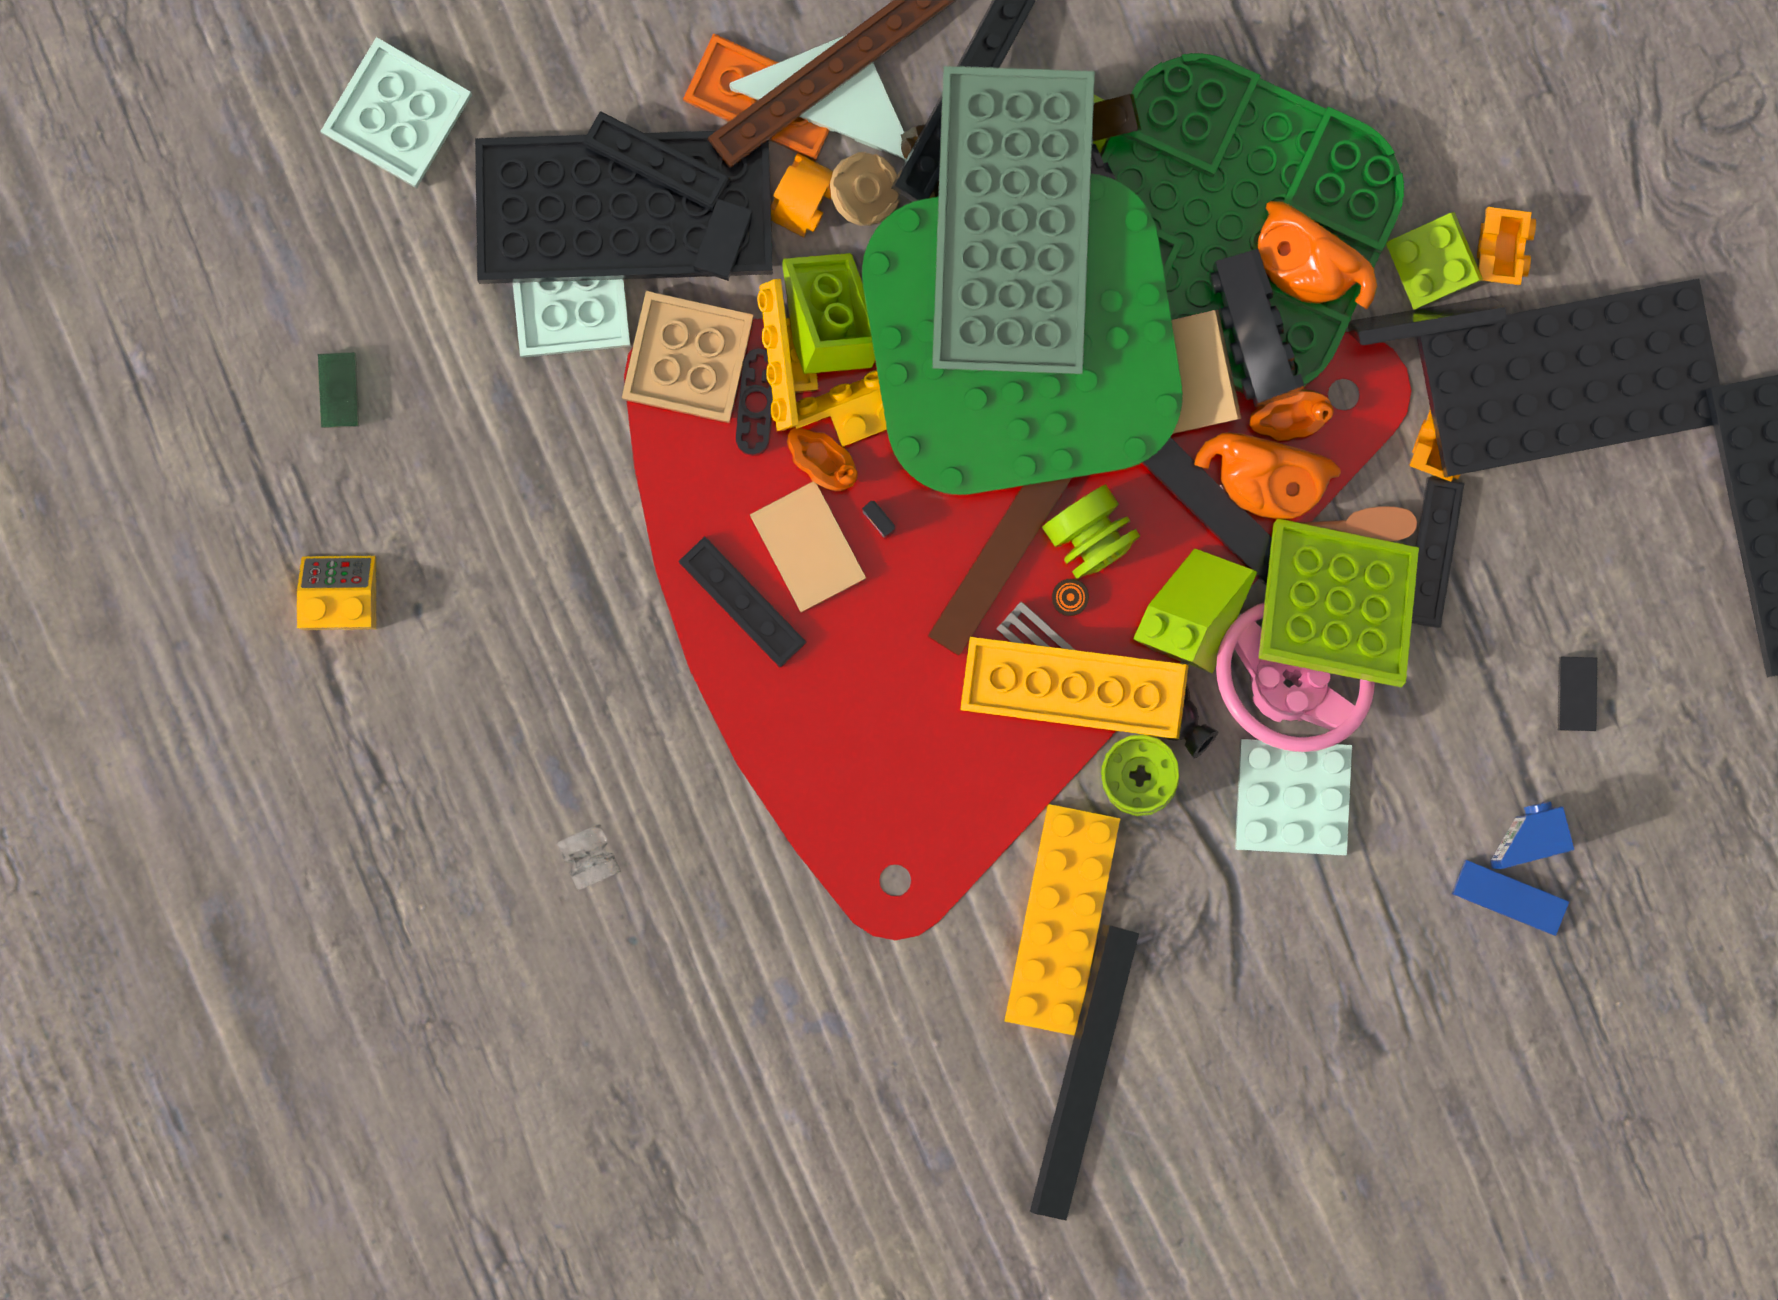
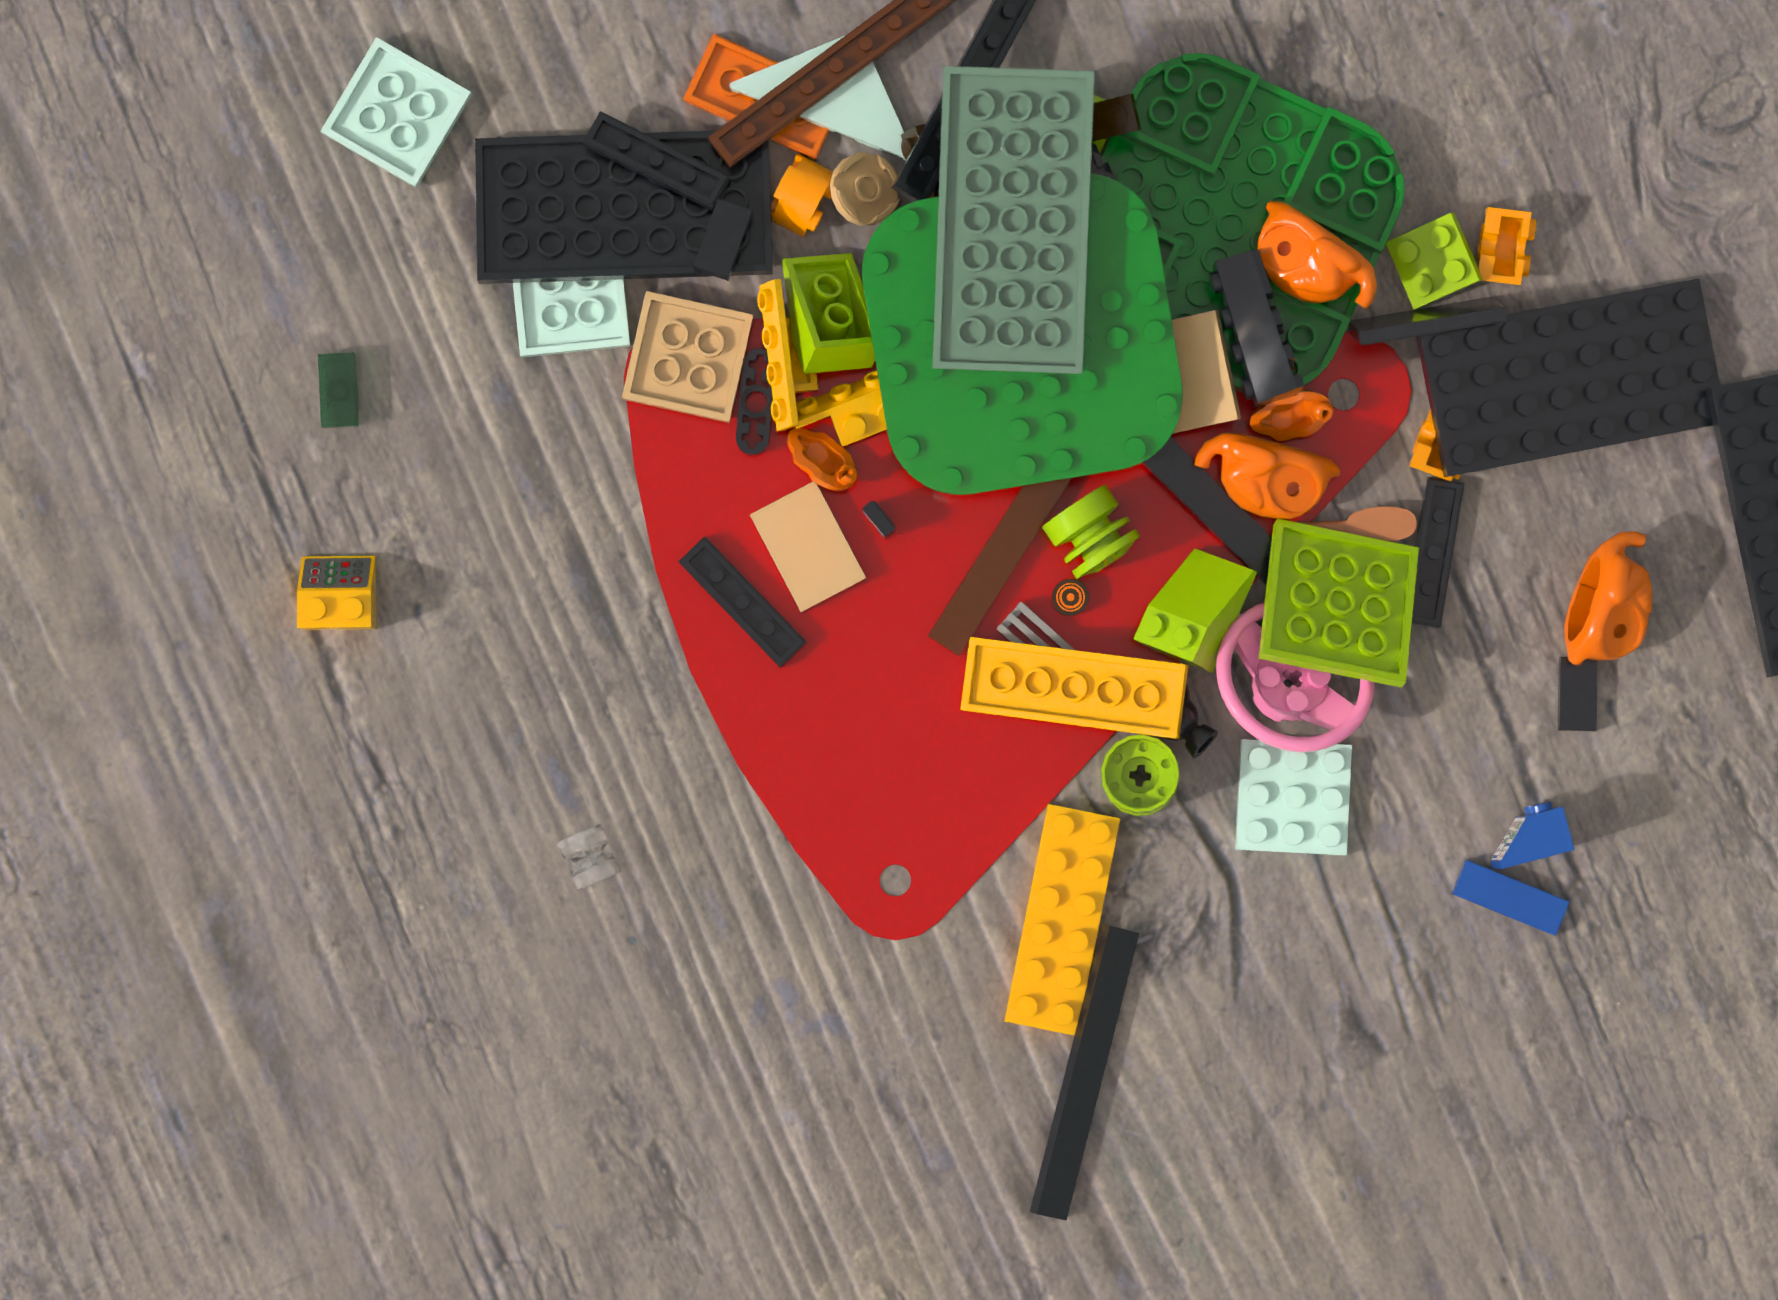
(1609, 603): none -> orange piece

